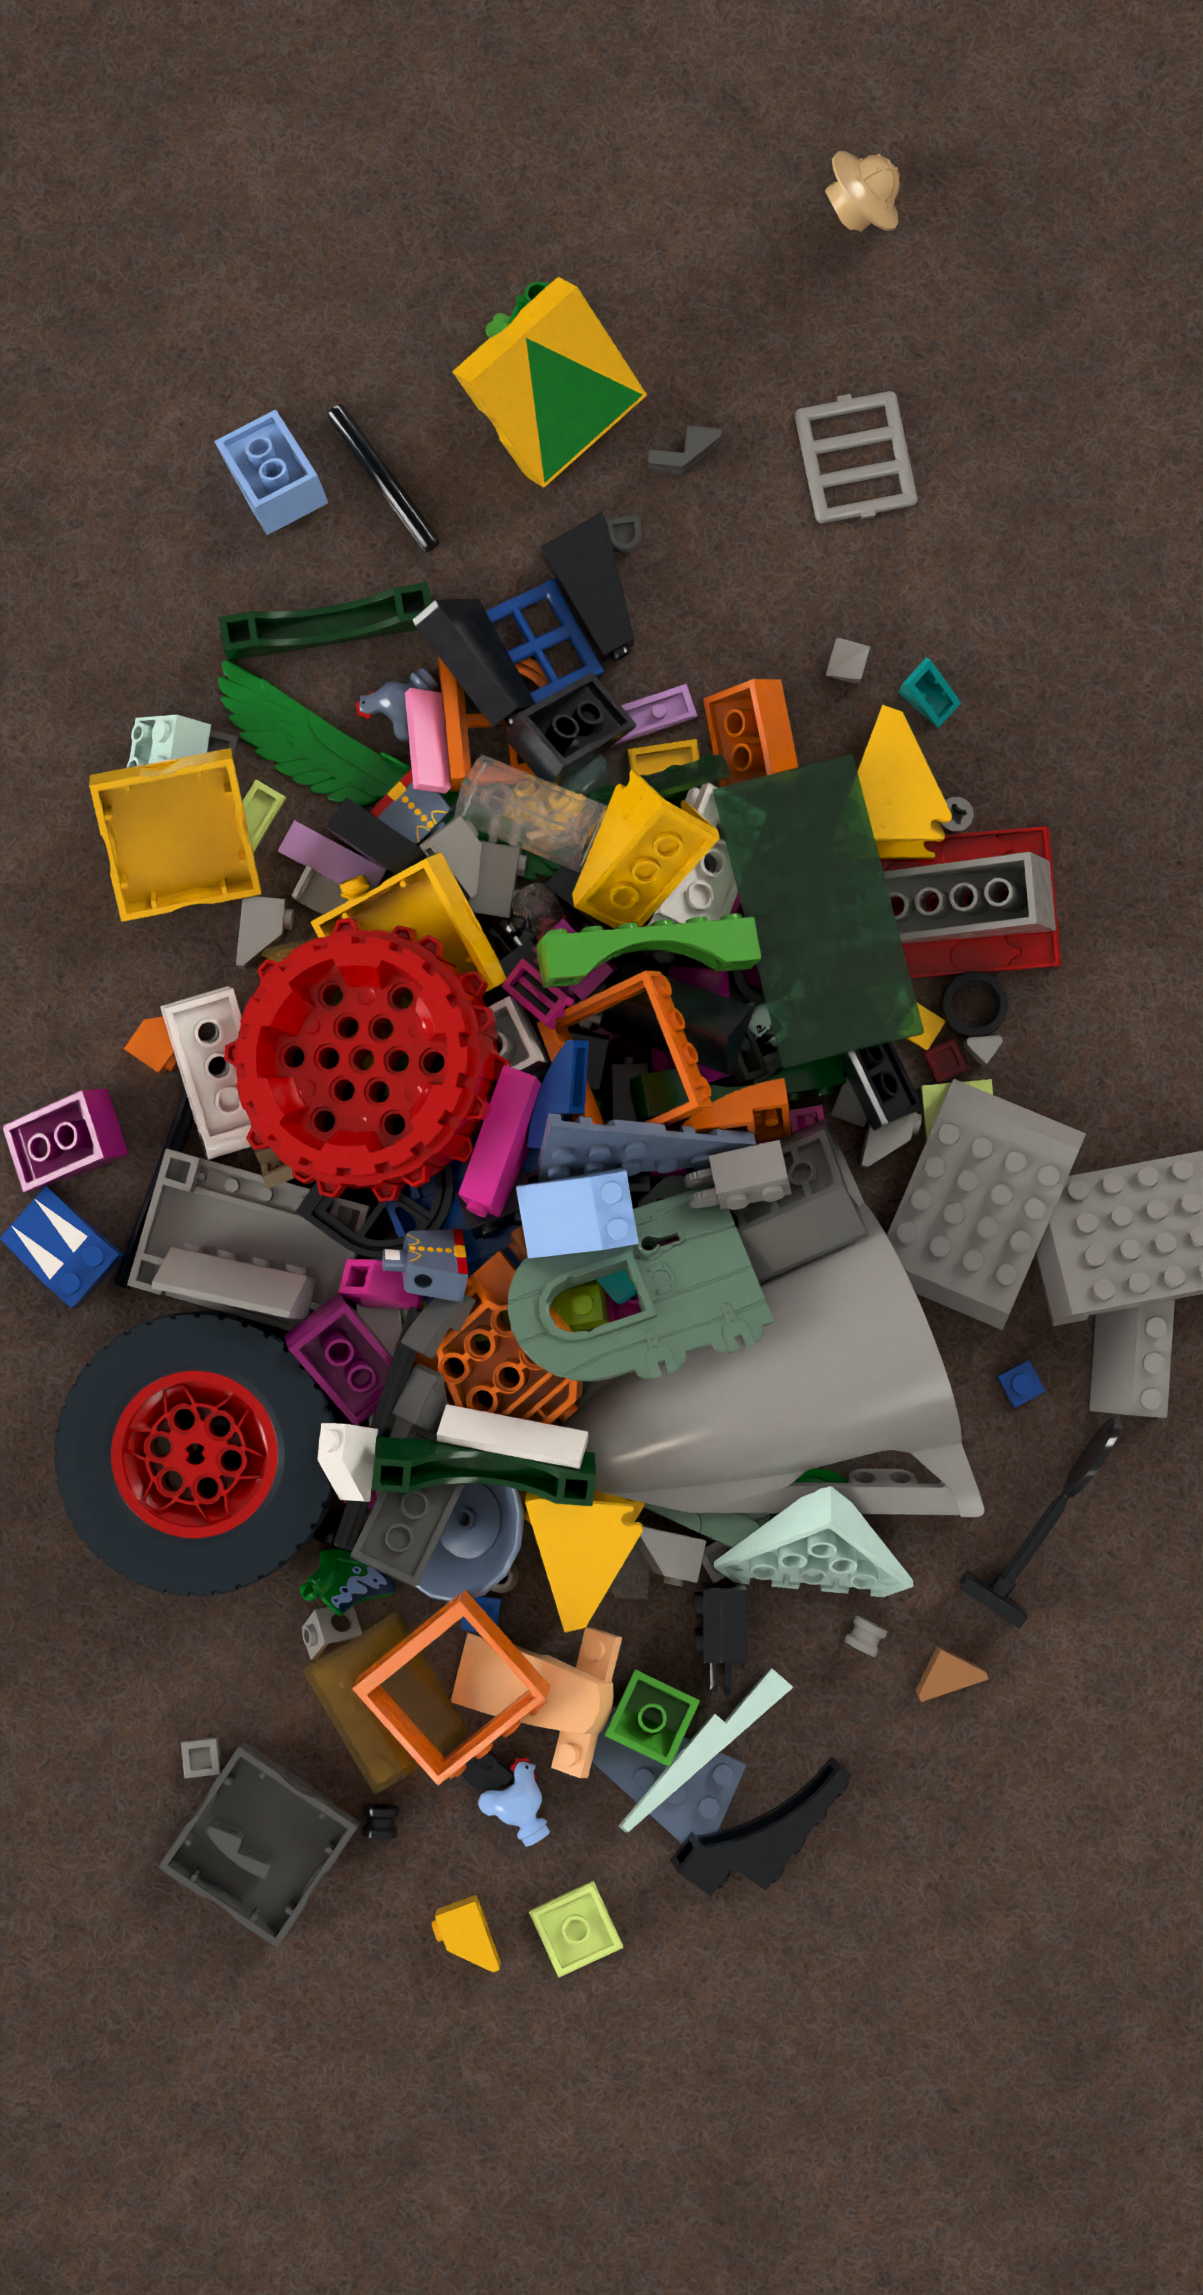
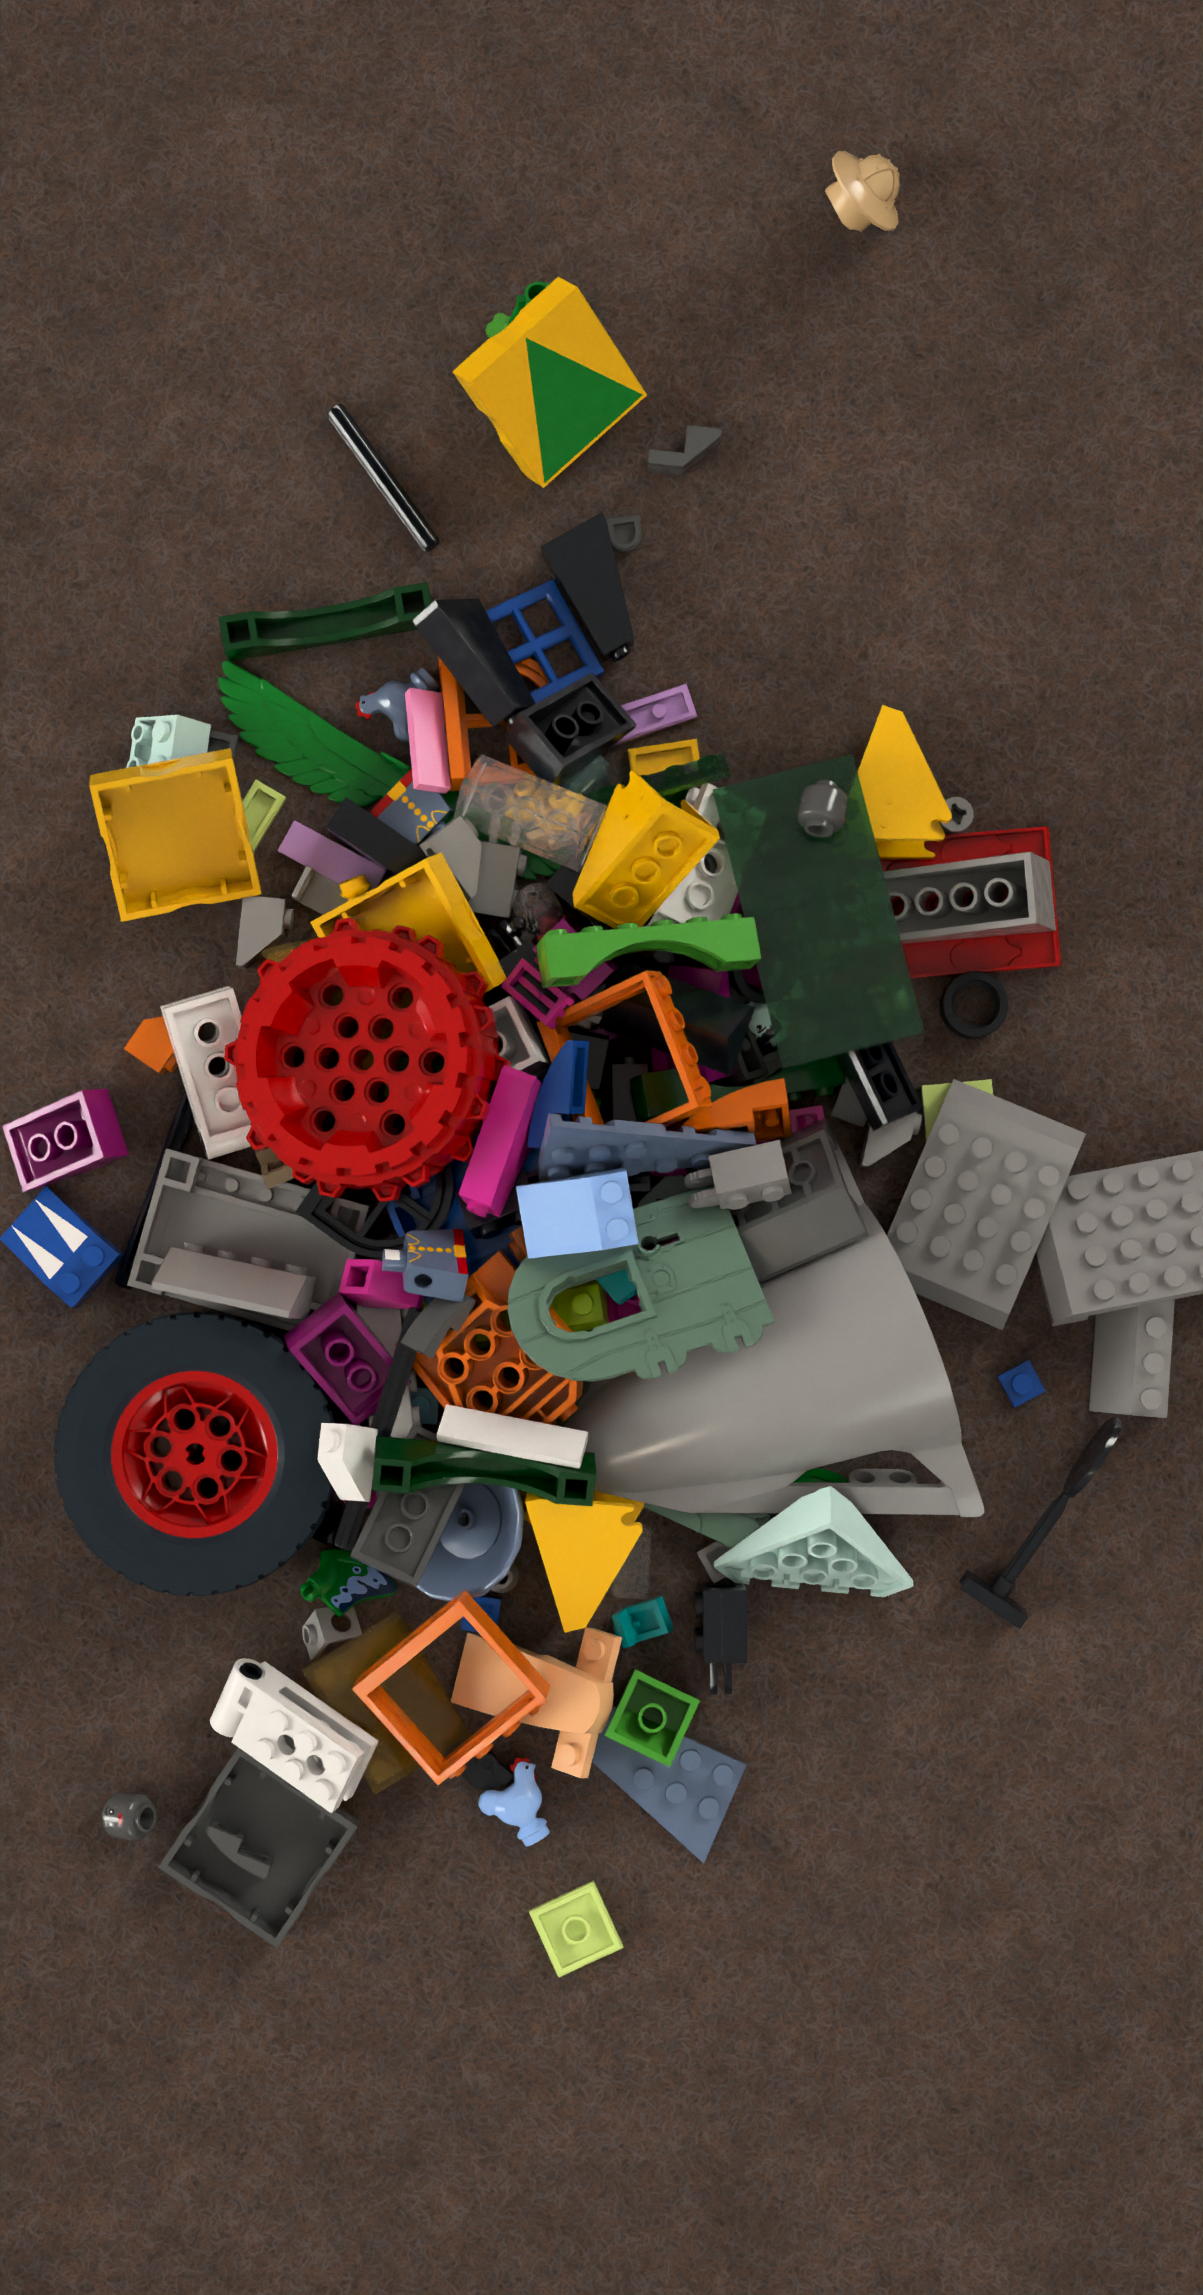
(128, 1816): none -> dark grey head
(201, 1757): light grey tile -> none
(272, 472): light blue slope -> none
(292, 1733): none -> white hinge
(380, 1821): black wheel -> none
(422, 1398): dark grey slope -> none
(467, 1933): yellow slope -> none
(642, 1621): none -> teal bracket
(672, 1555): light grey slope -> none
(708, 1742): light aqua slope -> none
(751, 730): orange slope -> none
(765, 1843): black arch -> none
(817, 482): light grey bar -> none
(822, 808): none -> dark grey head
(847, 661): light grey slope -> none
(865, 1636): light grey wheel -> none
(929, 693): teal slope -> none
(931, 1024): yellow tile -> none
(945, 1061): dark red tile -> none
(947, 1674): medium nougat slope -> none
(982, 1047): light grey slope -> none

